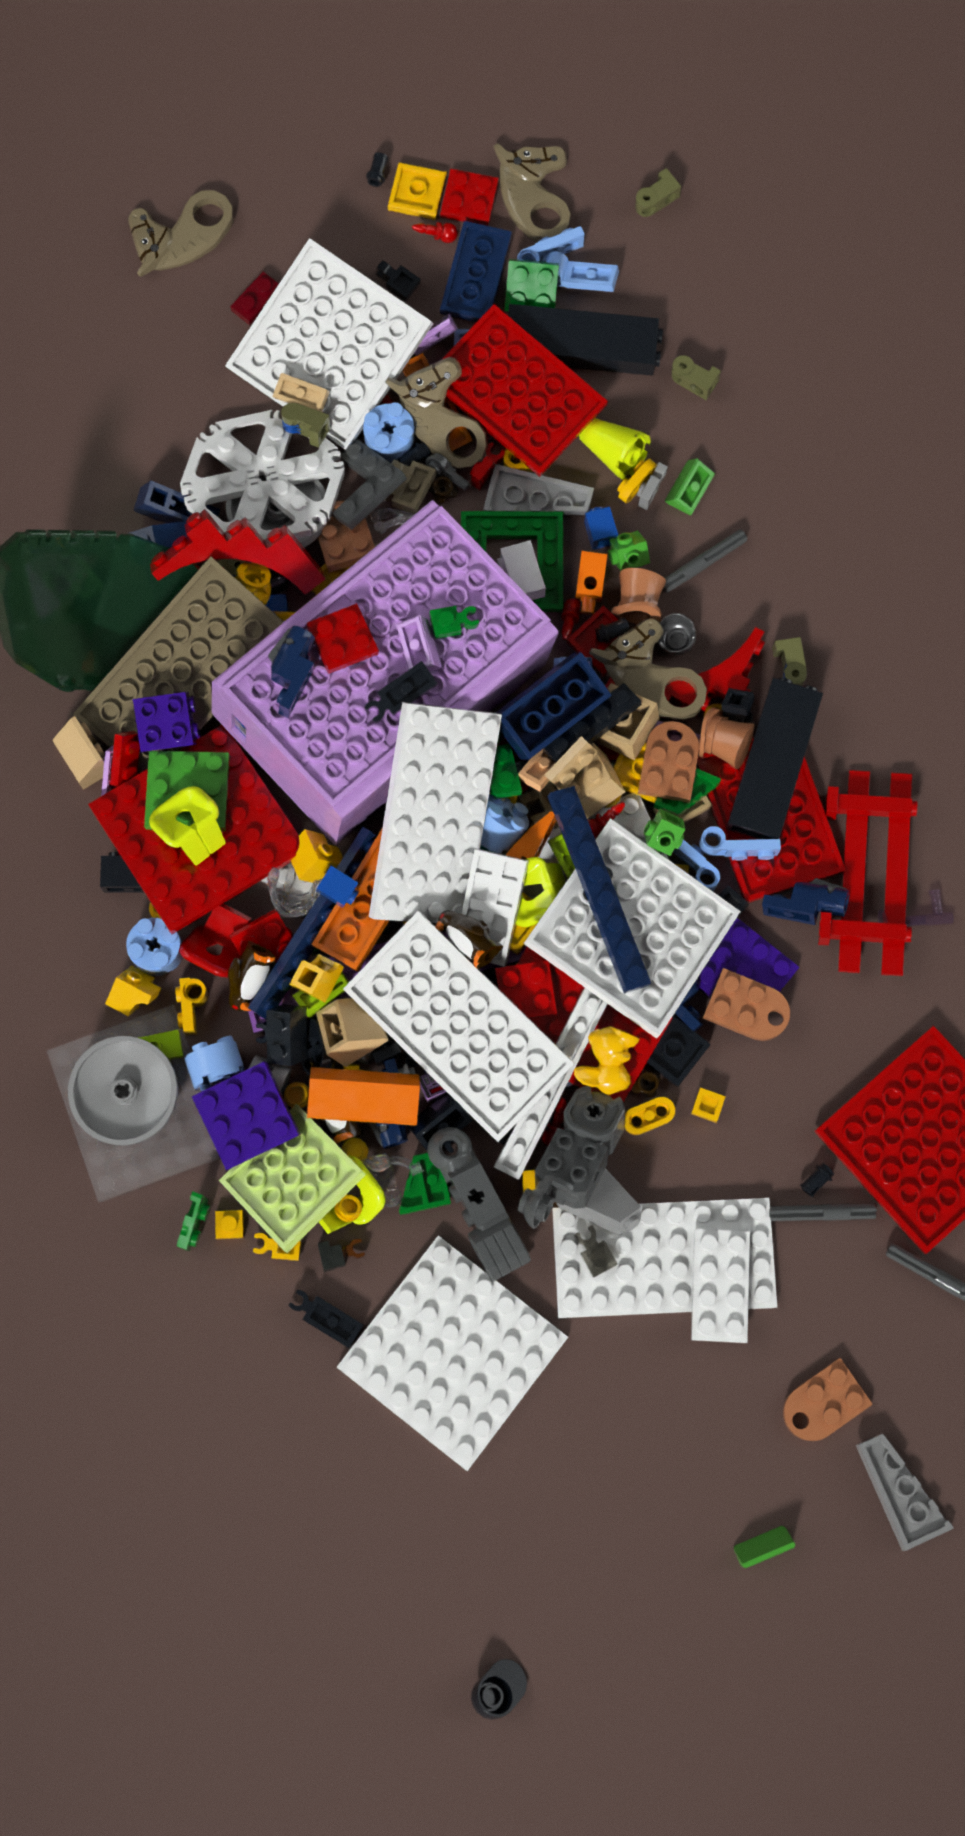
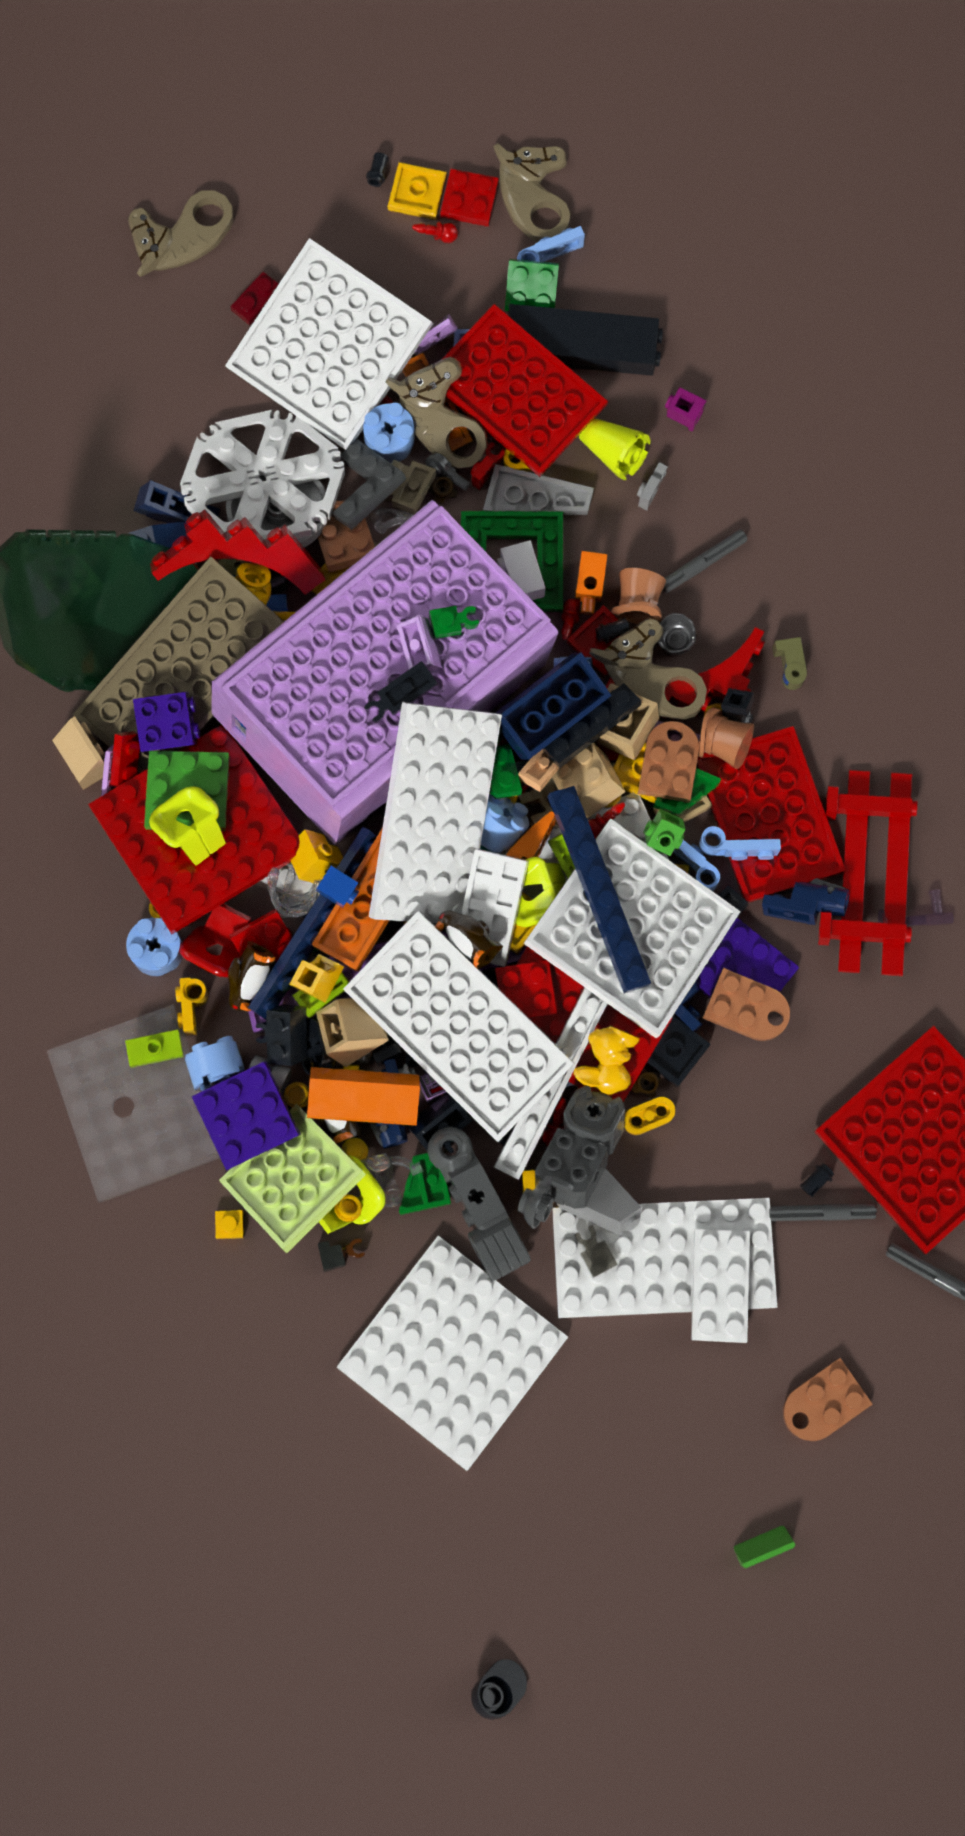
(116, 876): black brick -> none
(123, 1090): light grey dish -> none
(131, 990): yellow brick -> none
(198, 1211): green wing -> none
(277, 1251): yellow plate -> none
(291, 666): dark blue plate -> none
(301, 392): tan plate -> none
(306, 422): olive leg -> none
(328, 1319): black plate -> none
(342, 638): red plate -> none
(399, 281): black plate -> none
(416, 454): black pin -> none
(475, 271): dark blue plate -> none
(569, 765): tan plate -> none
(584, 275): light blue plate -> none
(600, 527): blue brick -> none
(629, 551): bright green brick -> none
(642, 473): yellow plate -> none
(659, 195): olive leg -> none
(690, 486): bright green slope -> none
(691, 403): none -> magenta brick
(694, 377): olive leg -> none
(708, 1105): yellow plate -> none
(774, 760): black brick -> none
(906, 1505): light grey wing -> none

